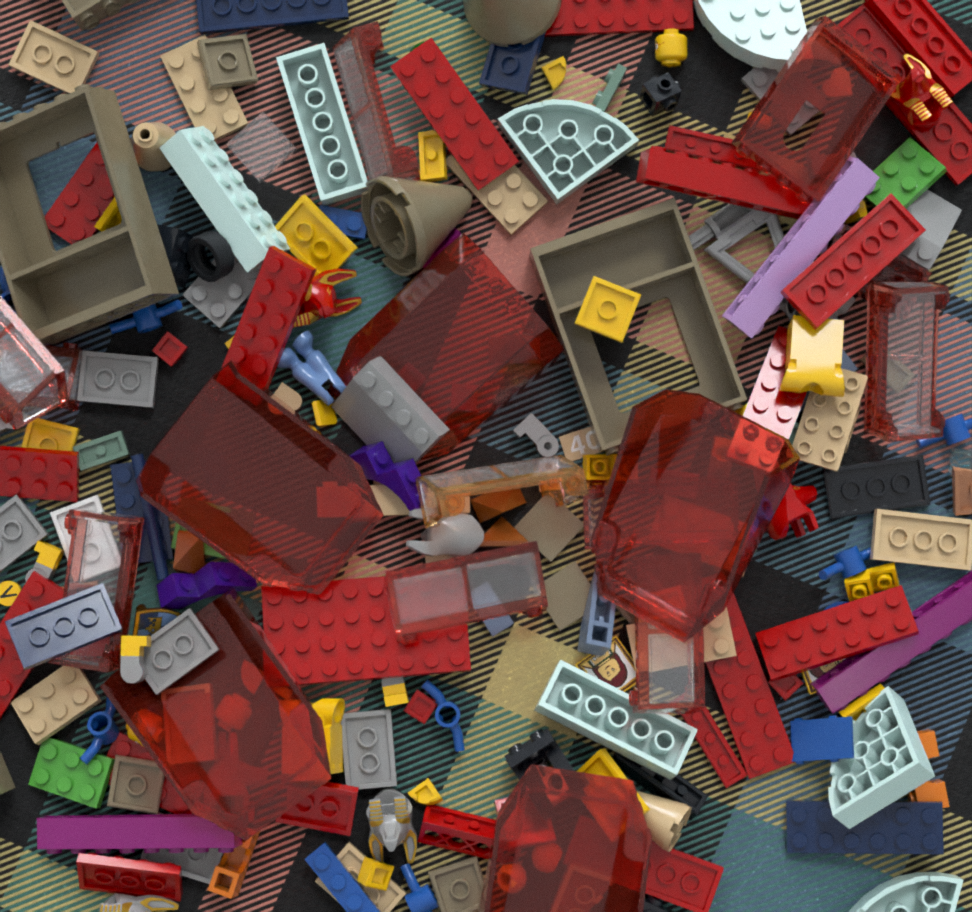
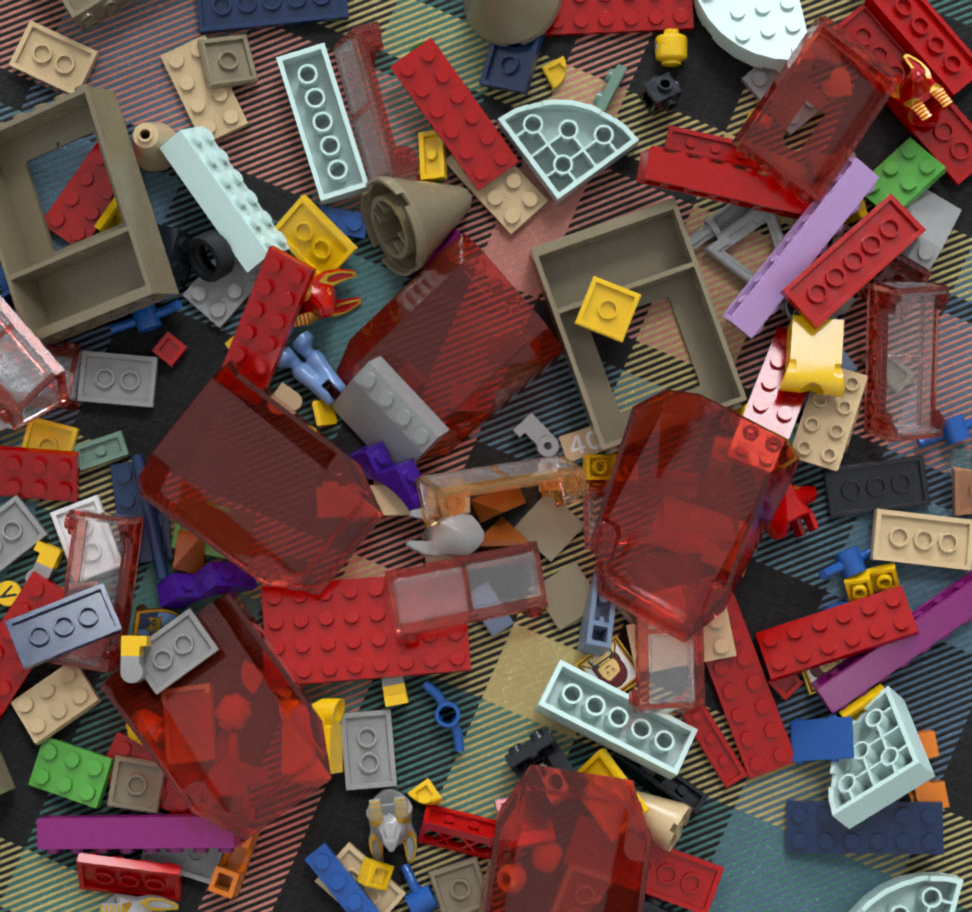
(106, 736): blue piece -> none
(261, 147): clear tile -> none
(326, 809): red plate -> none
(420, 706): red tile -> none

